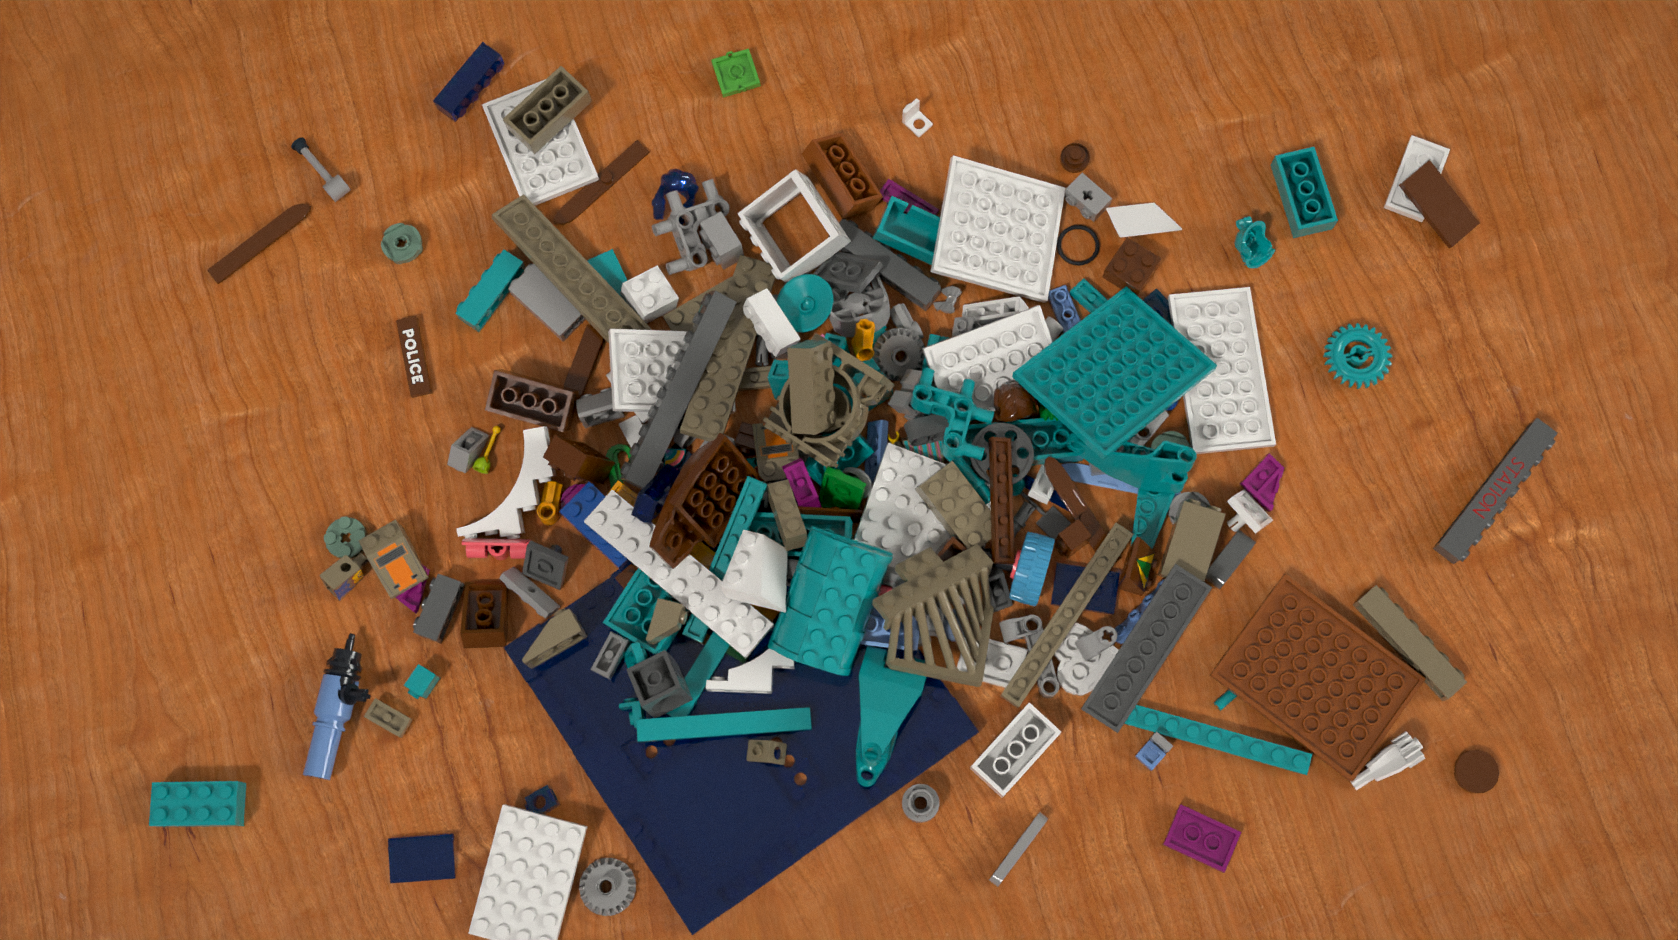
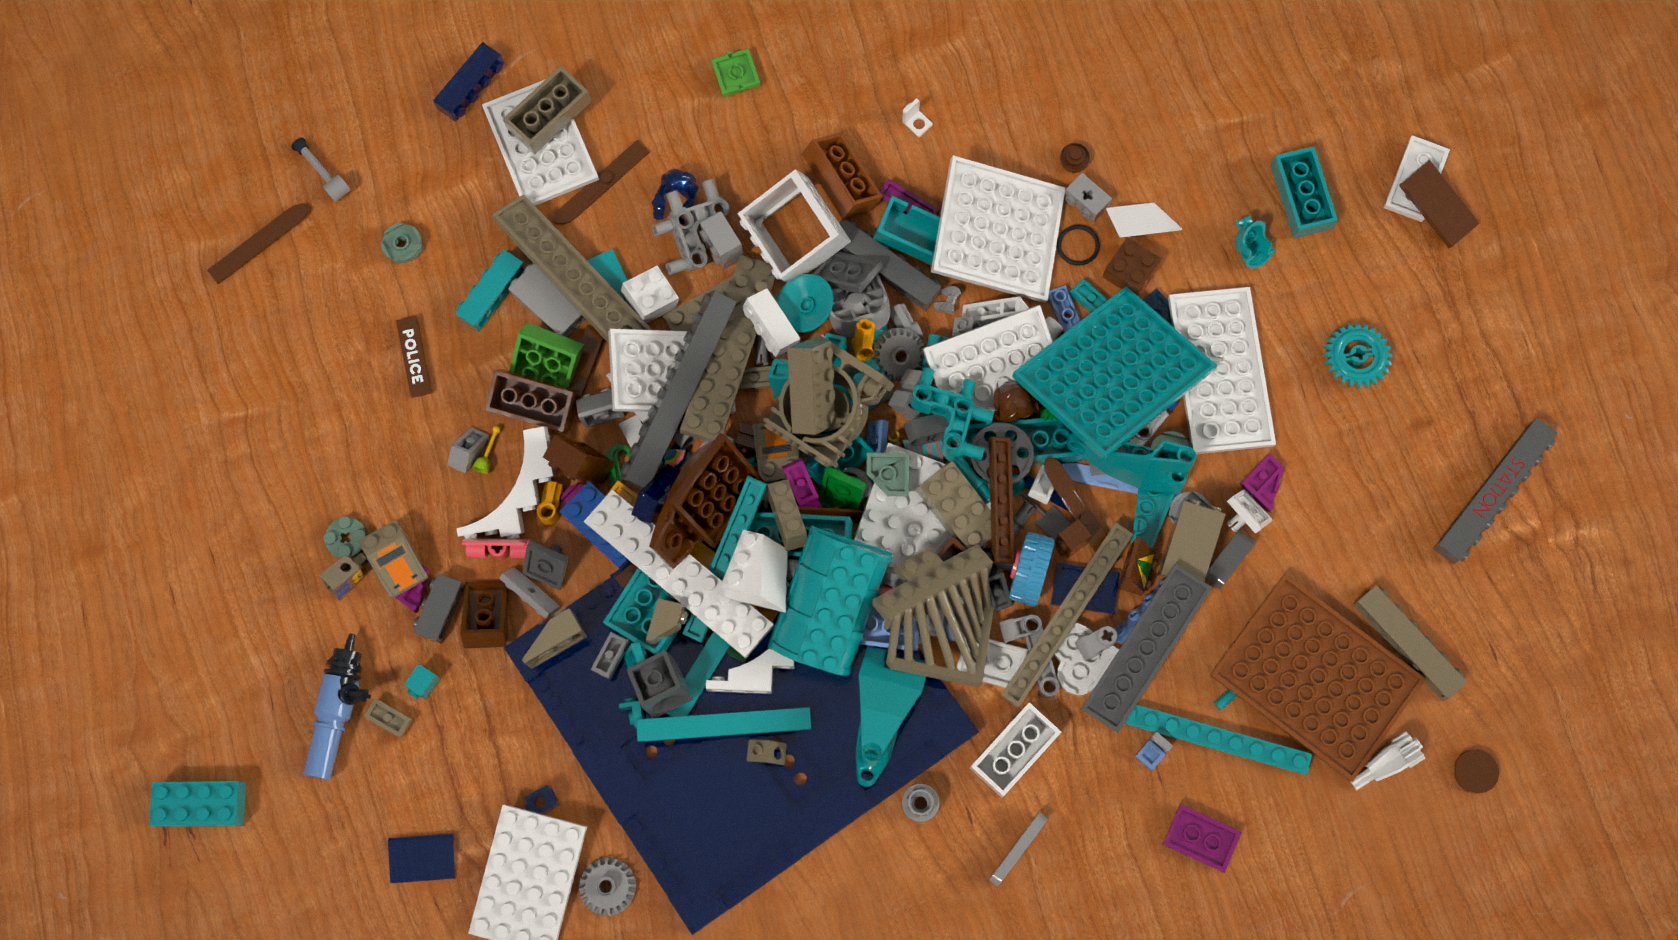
(546, 355): none -> bright green wedge
(889, 472): none -> sand green plate

